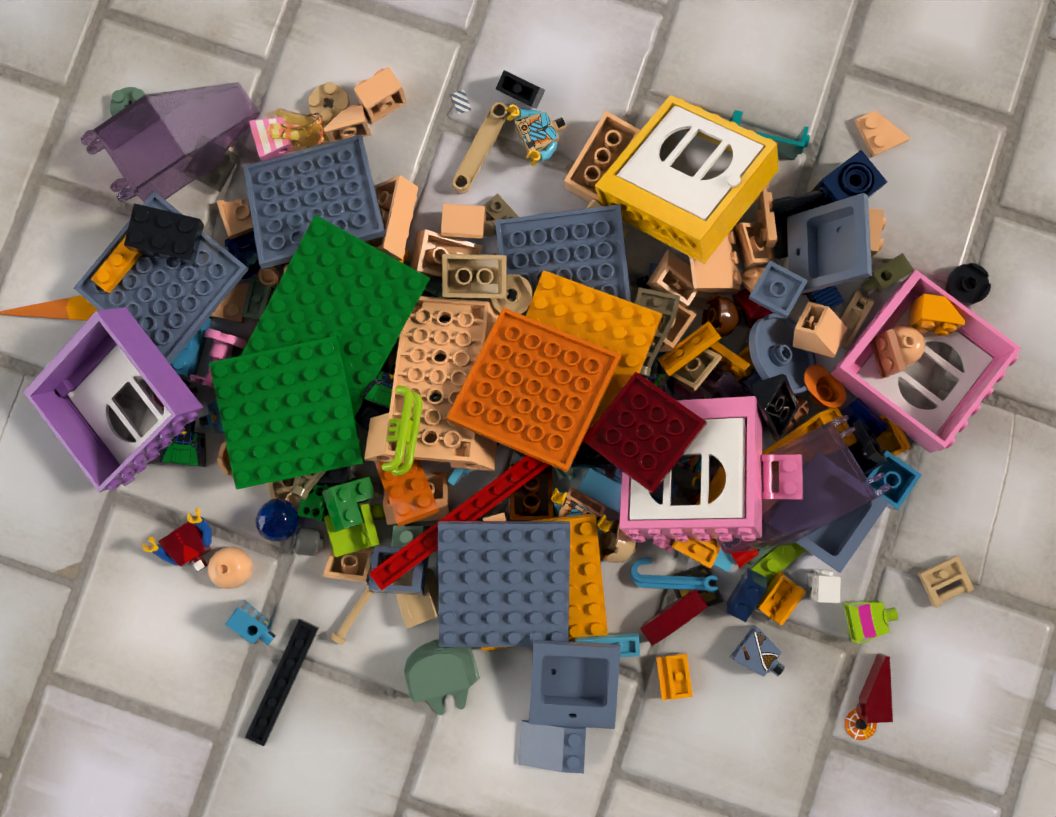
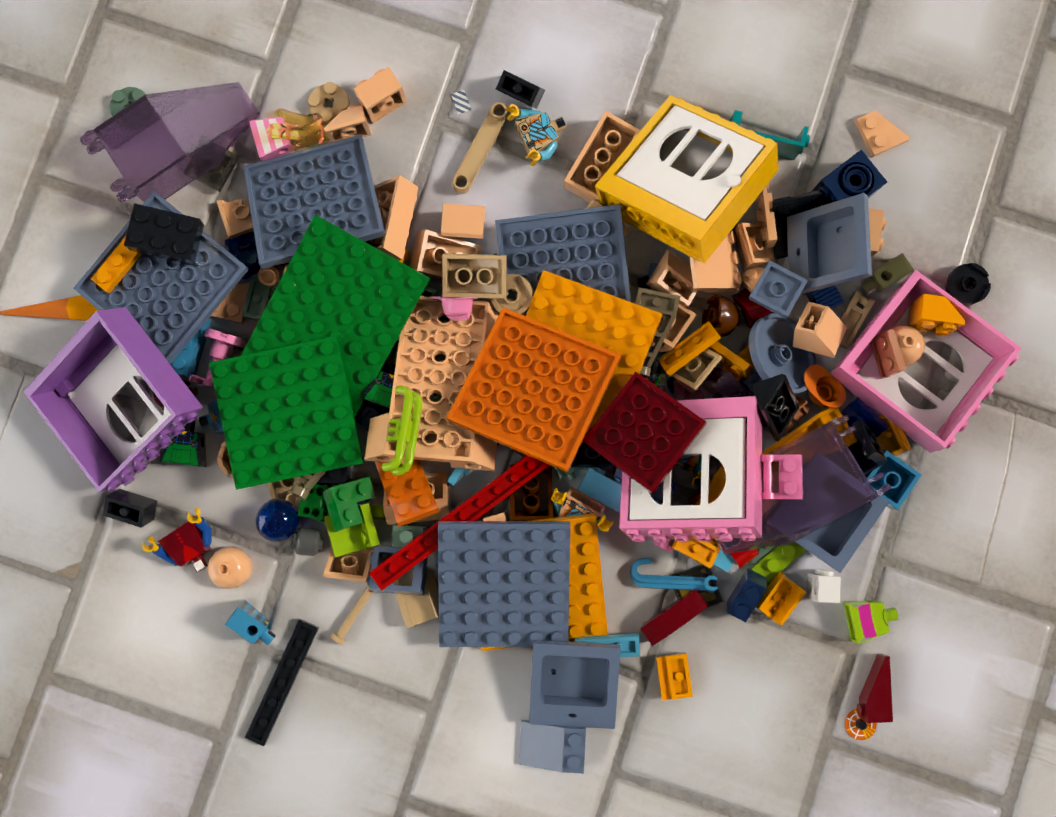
(129, 508): none -> black brick
(440, 671): sand green piece -> none
(456, 308): none -> bright pink piece
(496, 209): dark tan plate -> none
(616, 545): tan cylinder -> none
(758, 653): sand blue torso -> none
(942, 575): tan plate -> none

